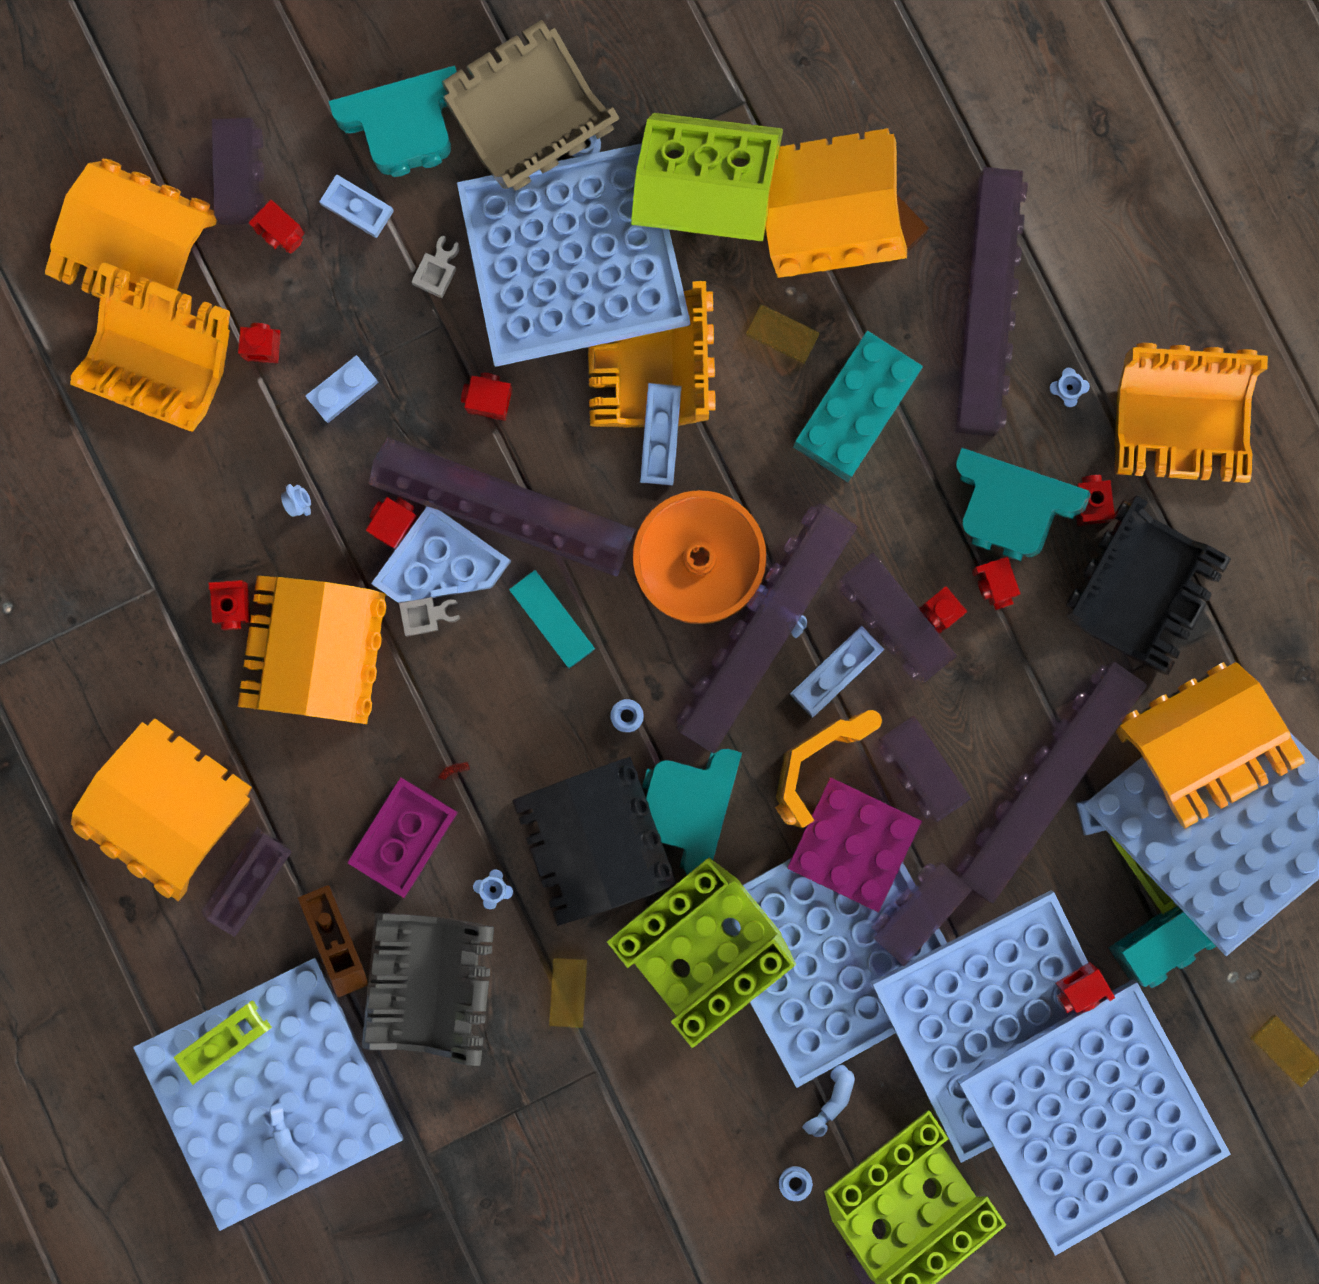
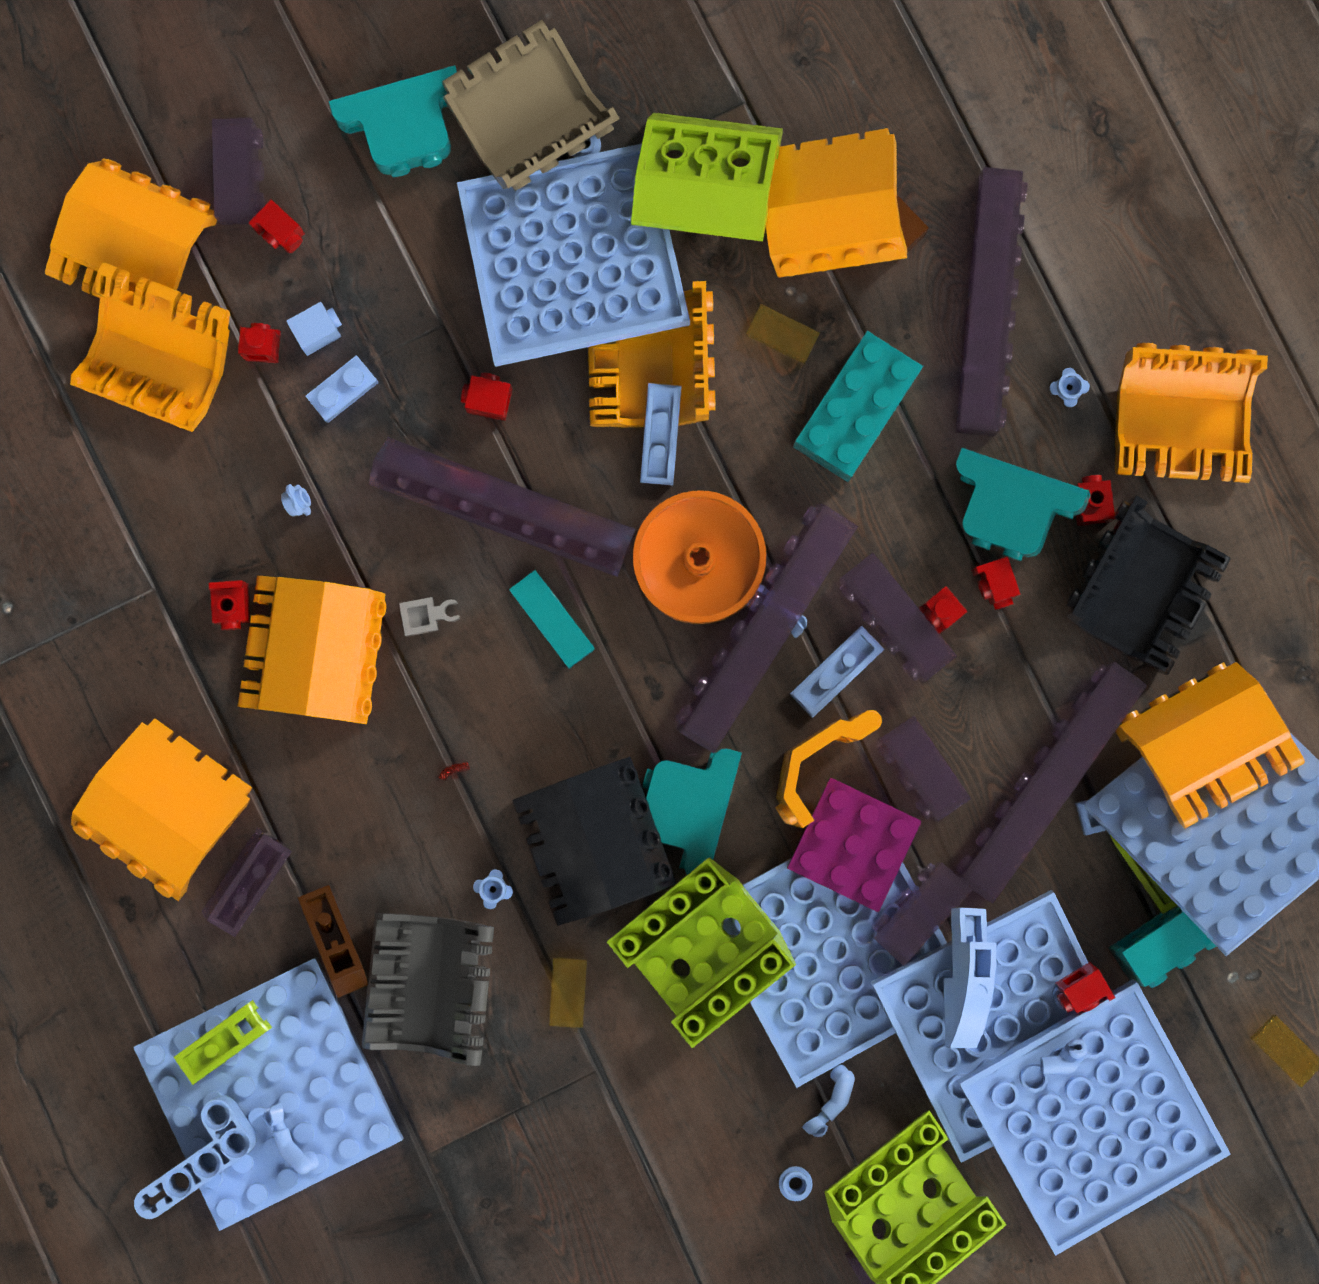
(194, 1166): none -> light blue beam
(315, 328): none -> light blue brick
(356, 206): light blue plate -> none
(391, 521): red brick -> none
(402, 837): magenta plate -> none
(435, 272): light grey plate -> none
(439, 561): light blue plate -> none
(619, 707): light blue plate -> none
(971, 988): none -> light blue slope
(1066, 1060): none -> light blue arm

